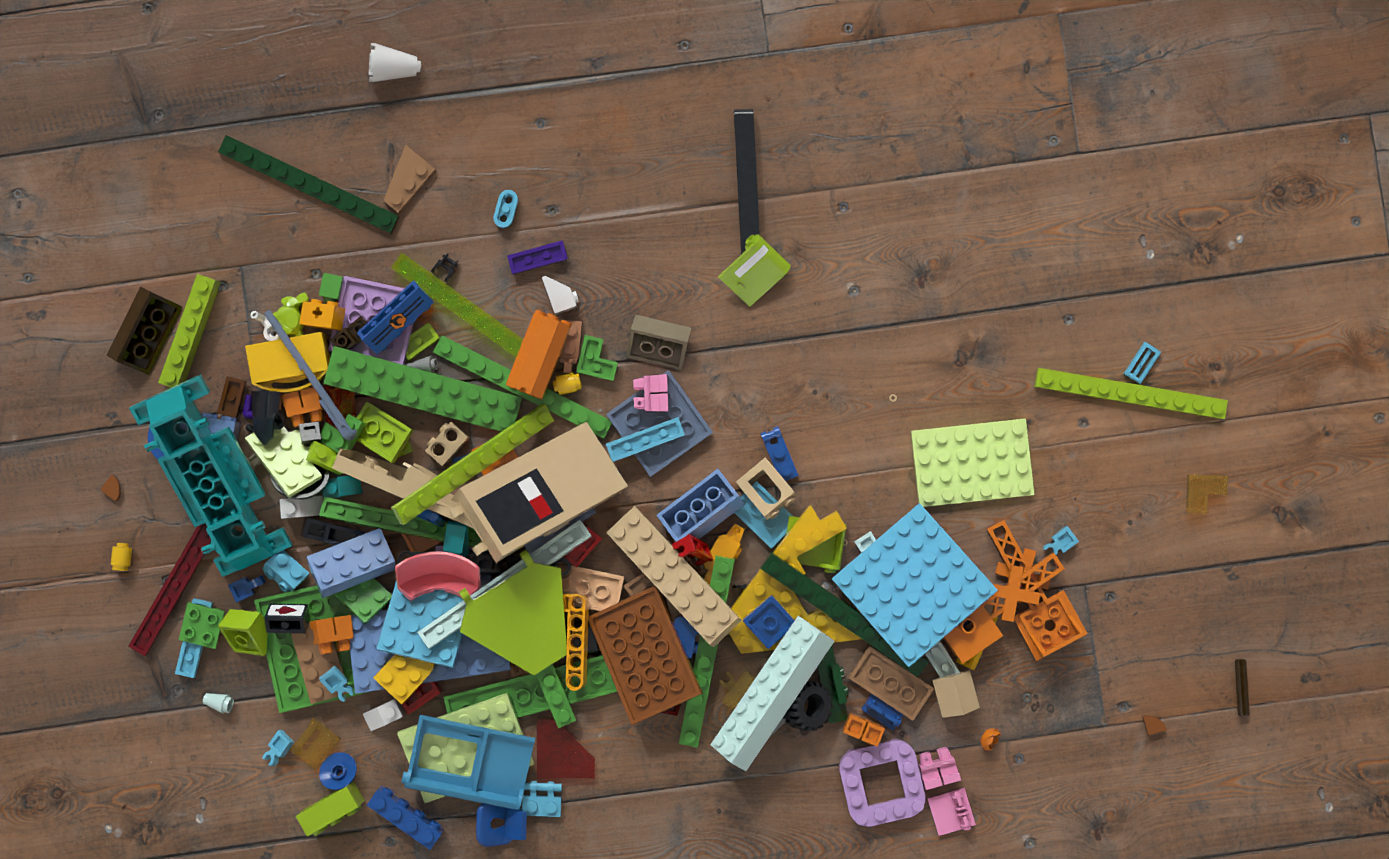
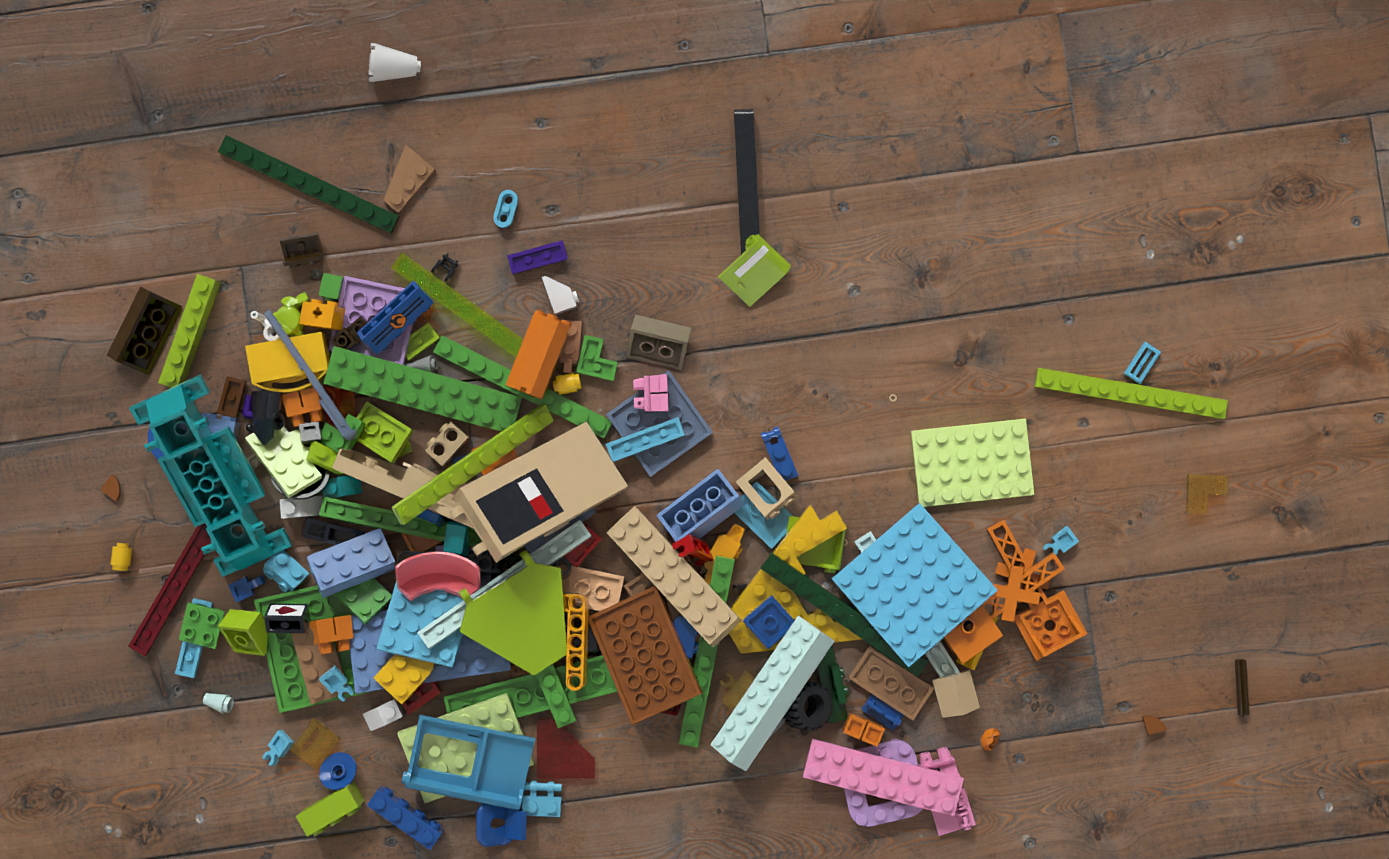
(302, 249): none -> dark brown bracket
(883, 777): none -> bright pink plate

